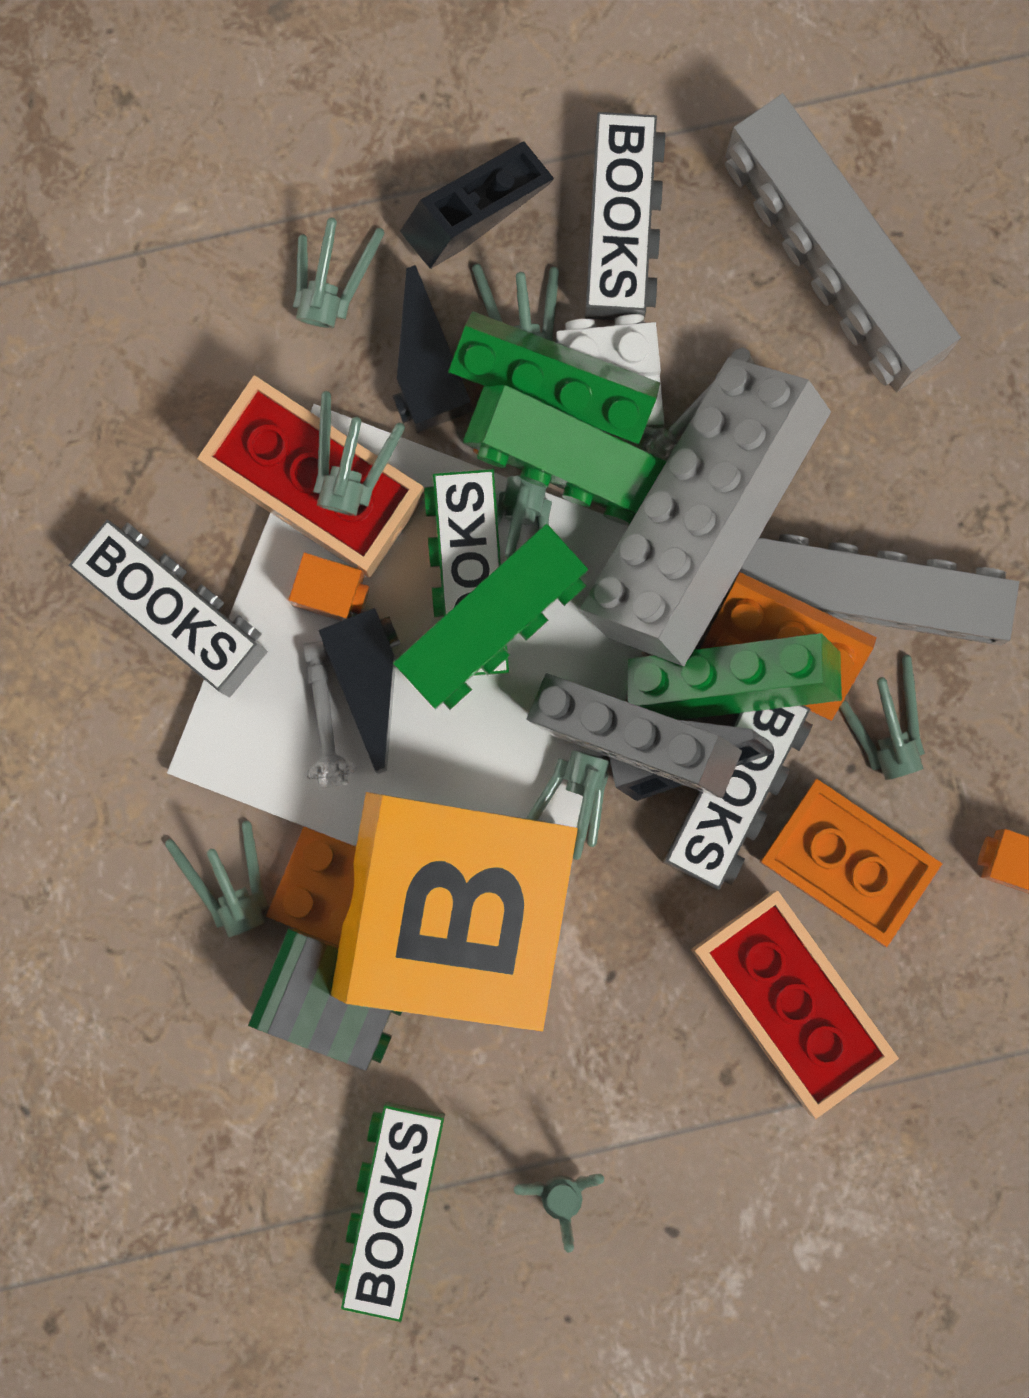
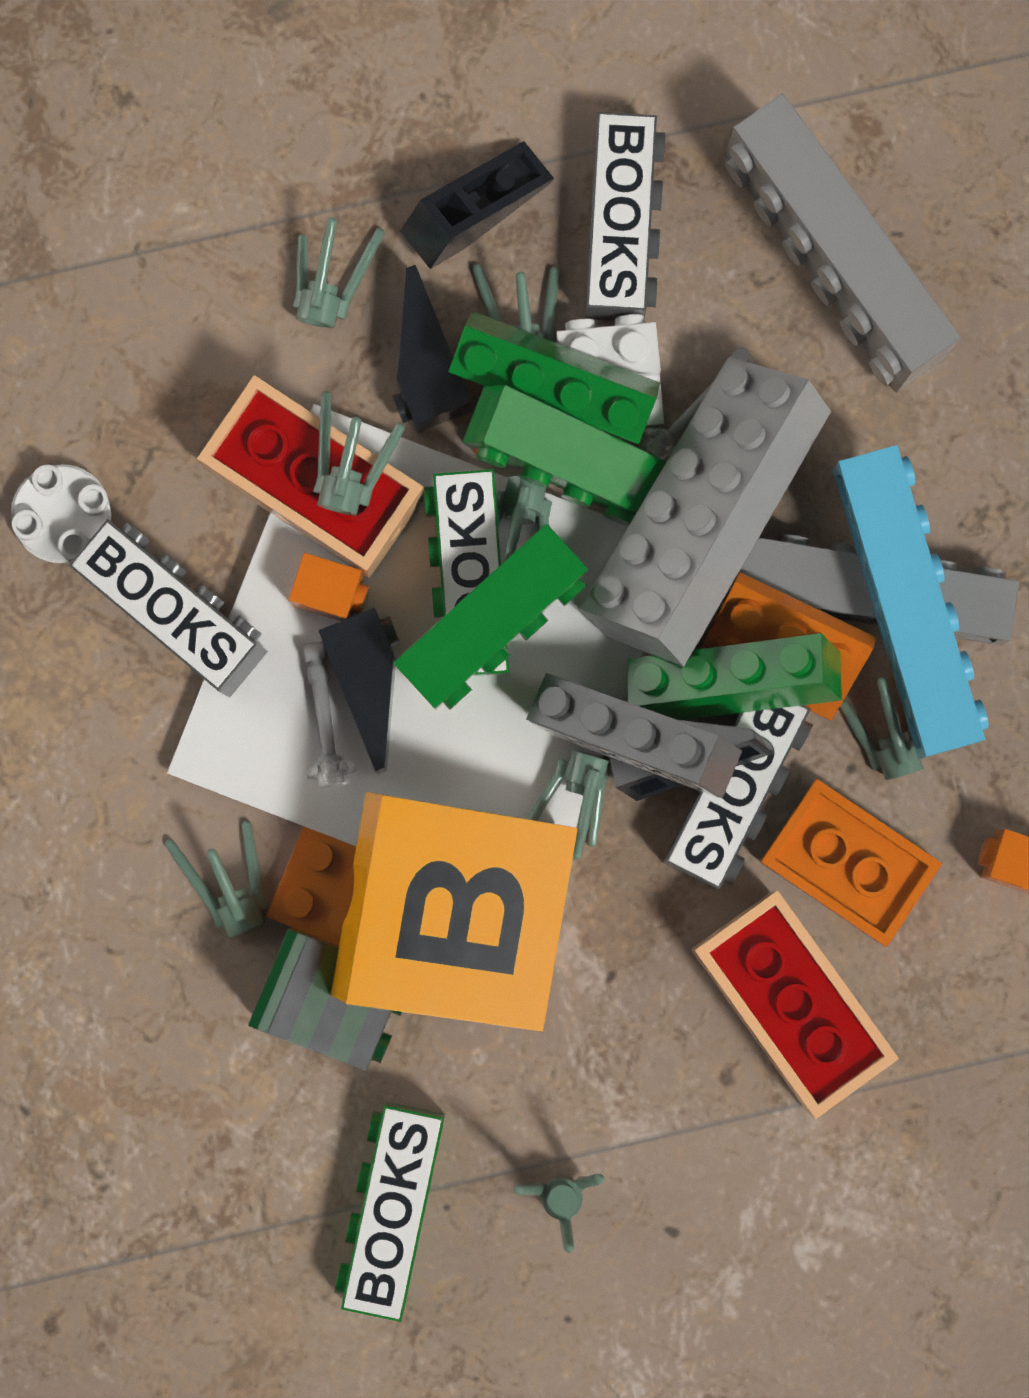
(58, 511): none -> white dish
(909, 601): none -> medium azure brick

